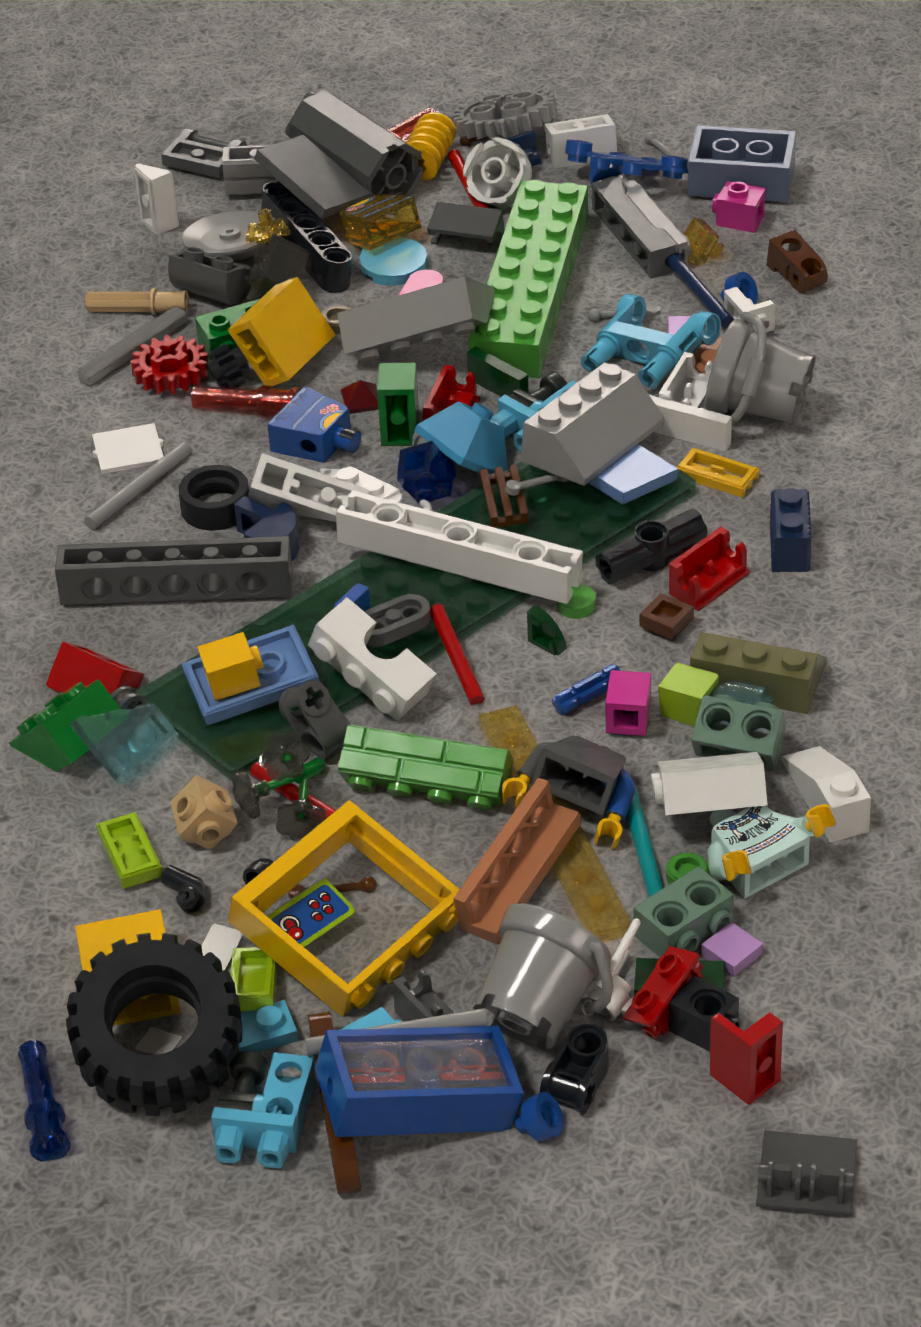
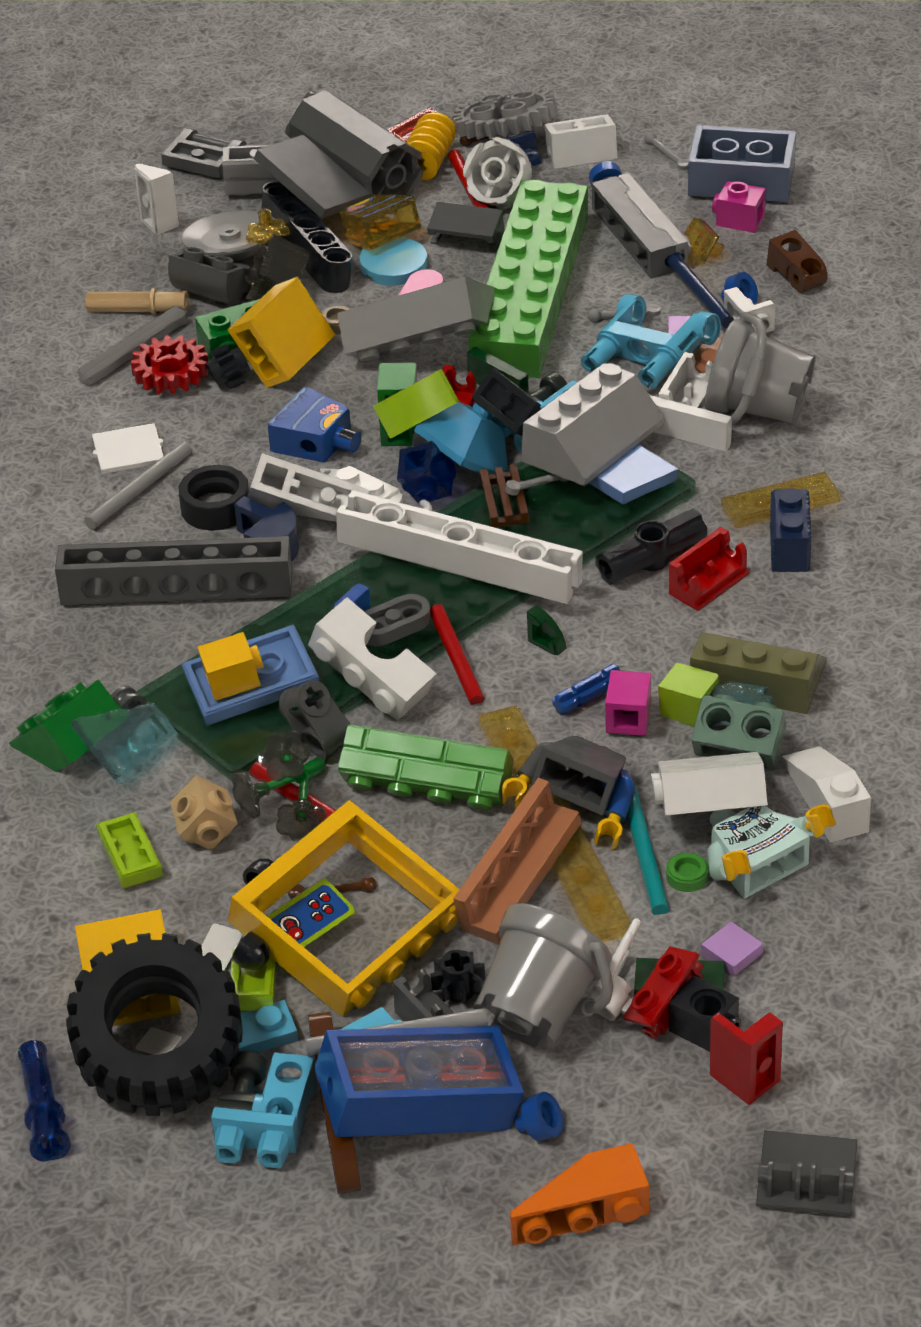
(79, 663): red panel -> none
(190, 888): black arm -> none
(251, 952): none -> black hinge
(264, 400): clear red pin -> none
(360, 397): dark red slope -> none
(415, 403): none -> lime slope
(457, 976): none -> black gear
(506, 400): none -> black hinge
(578, 1067): black piece -> none
(580, 150): blue plant -> none
(581, 604): bright green tile -> none
(589, 1193): none -> orange slope
(666, 616): reddish brown plate -> none
(684, 913): sand green brick -> none
(715, 476): yellow tile -> none
(754, 505): none -> clear yellow tile

